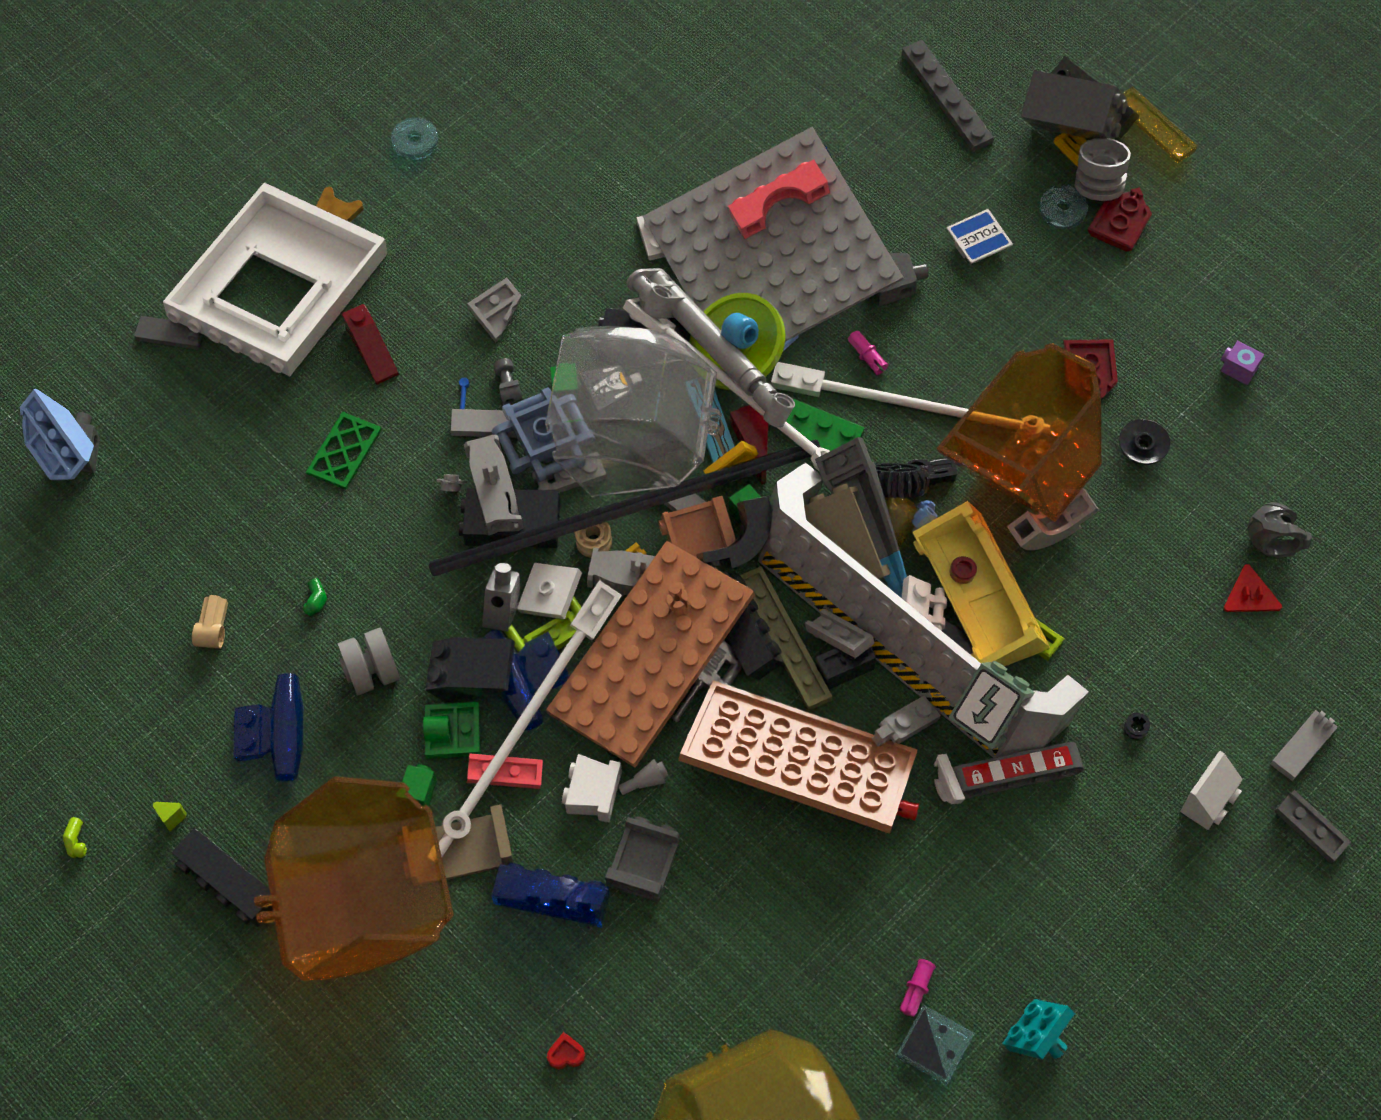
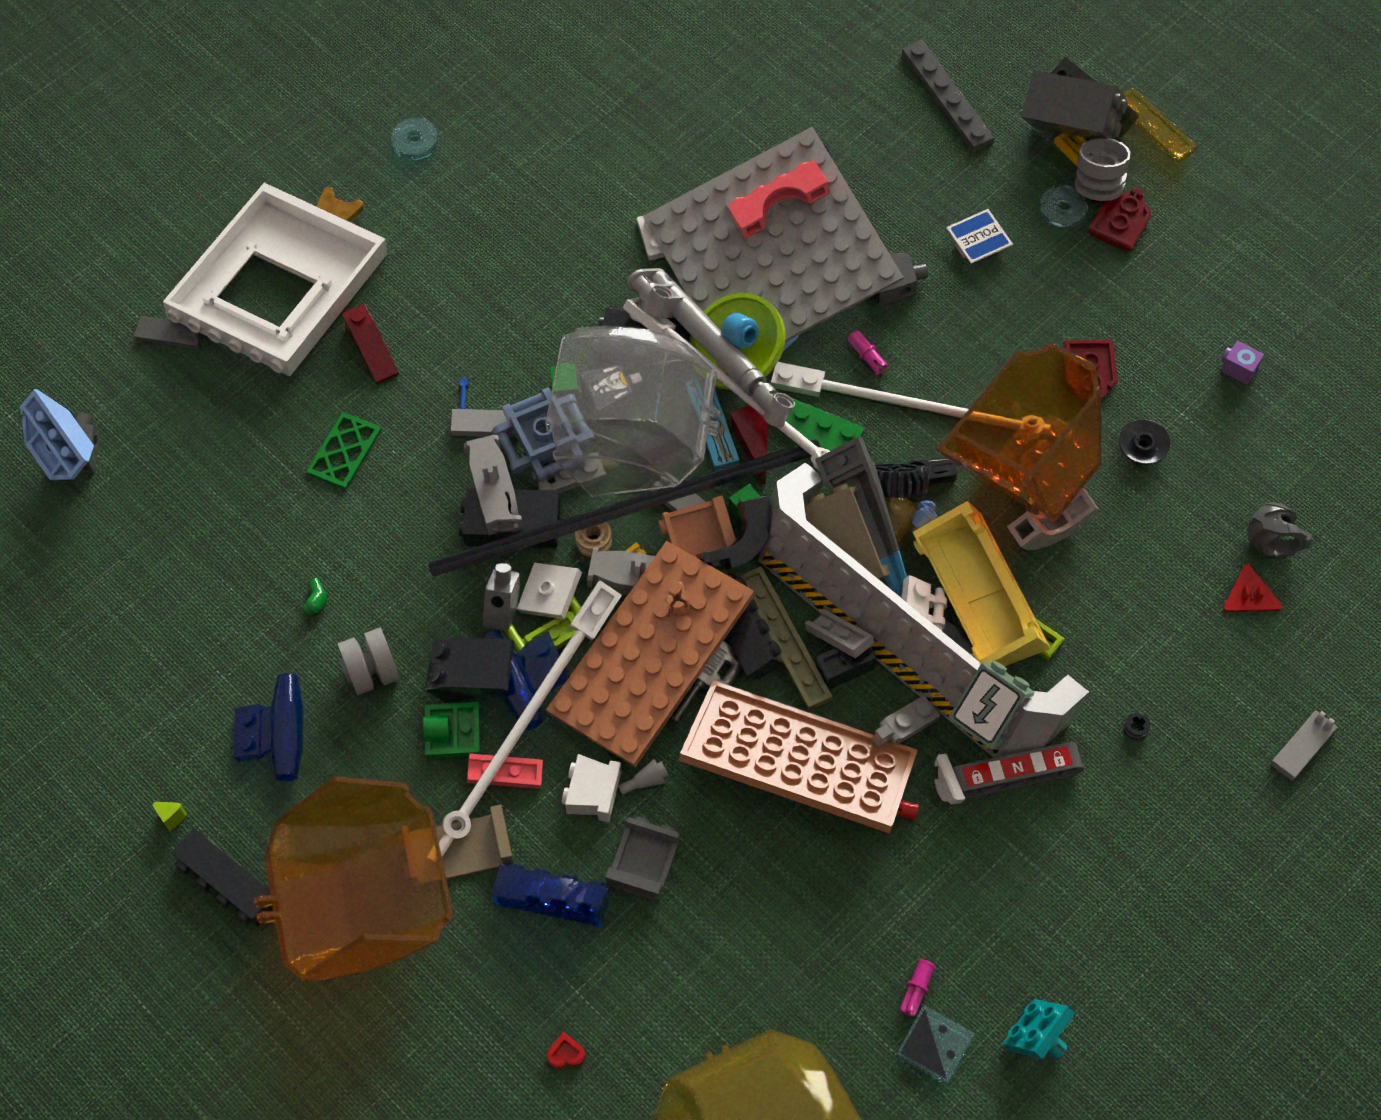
(70, 839): lime arm -> none
(210, 629): tan piece -> none
(421, 783): green brick -> none
(451, 482): light grey plate -> none
(495, 307): light grey wing -> none
(508, 388): dark grey leg -> none
(738, 454): yellow tile -> none
(963, 570): dark red tile -> none
(1213, 792): white slope -> none
(1312, 826): dark grey hinge -> none

